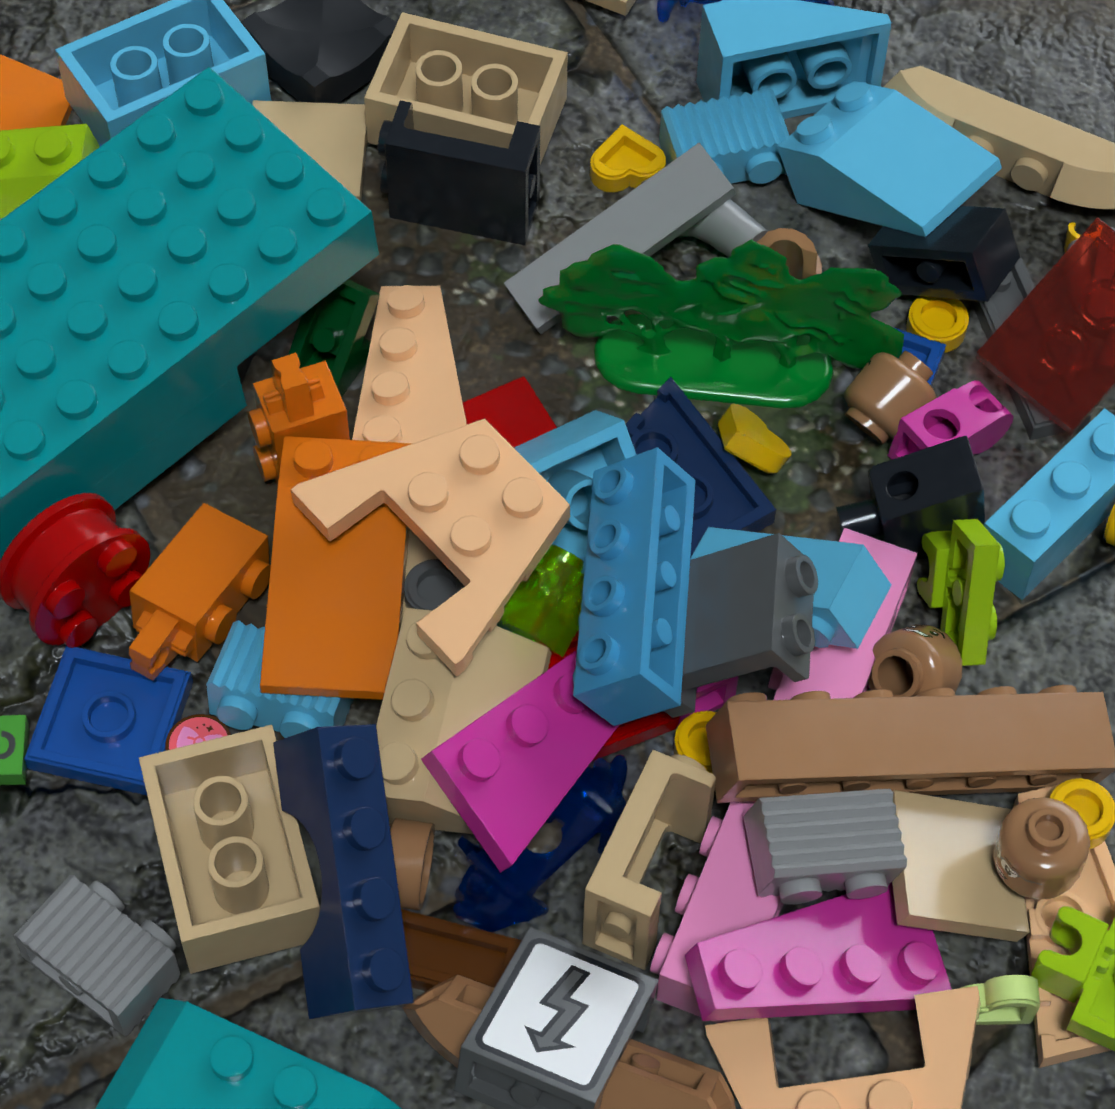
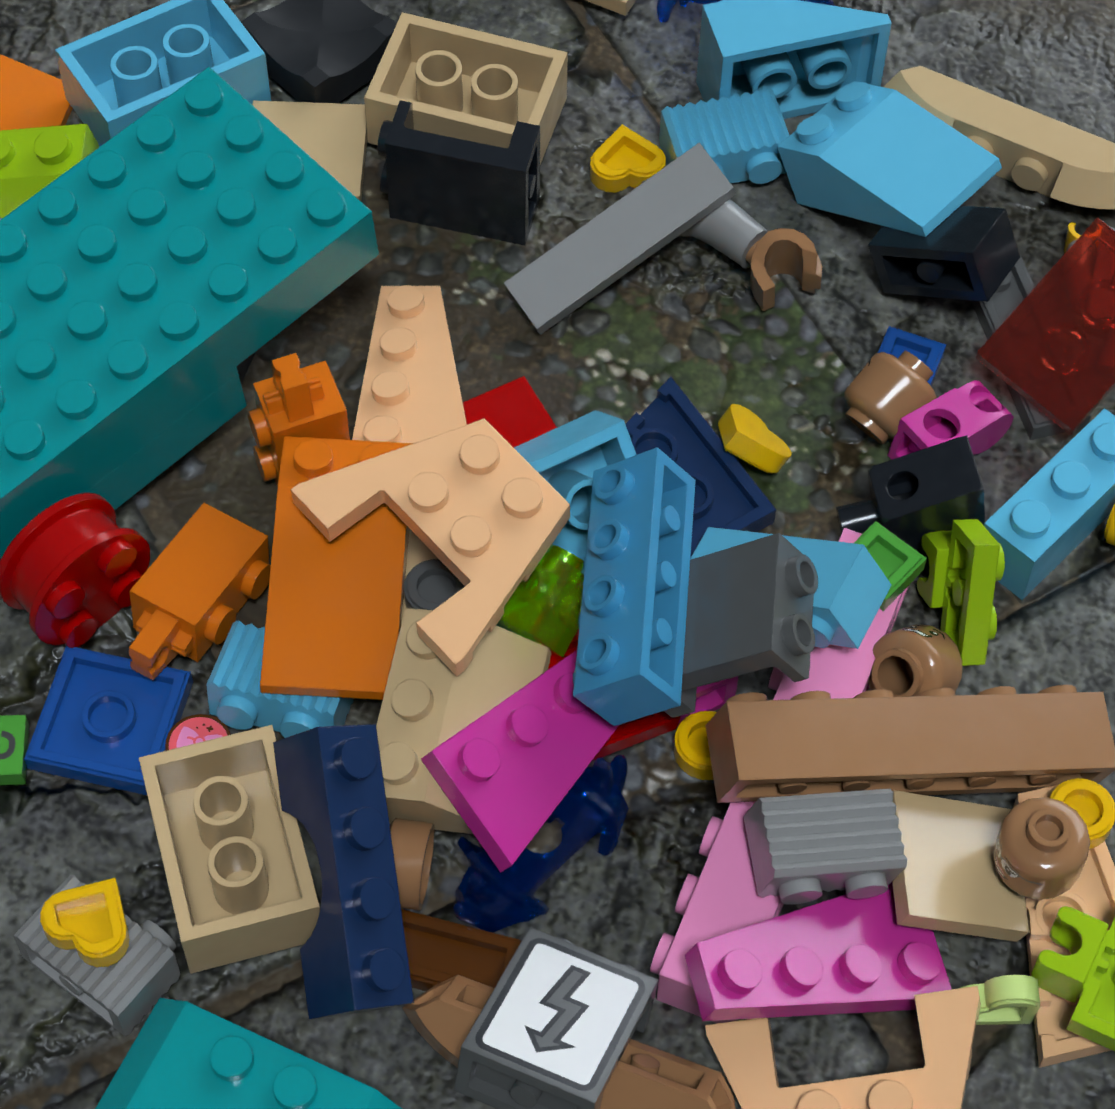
(88, 921): none -> yellow tile
(336, 332): dark green slope -> none
(619, 910): tan panel -> none
(732, 331): green plant -> none
(894, 557): none -> bright green tile
(939, 320): yellow tile -> none

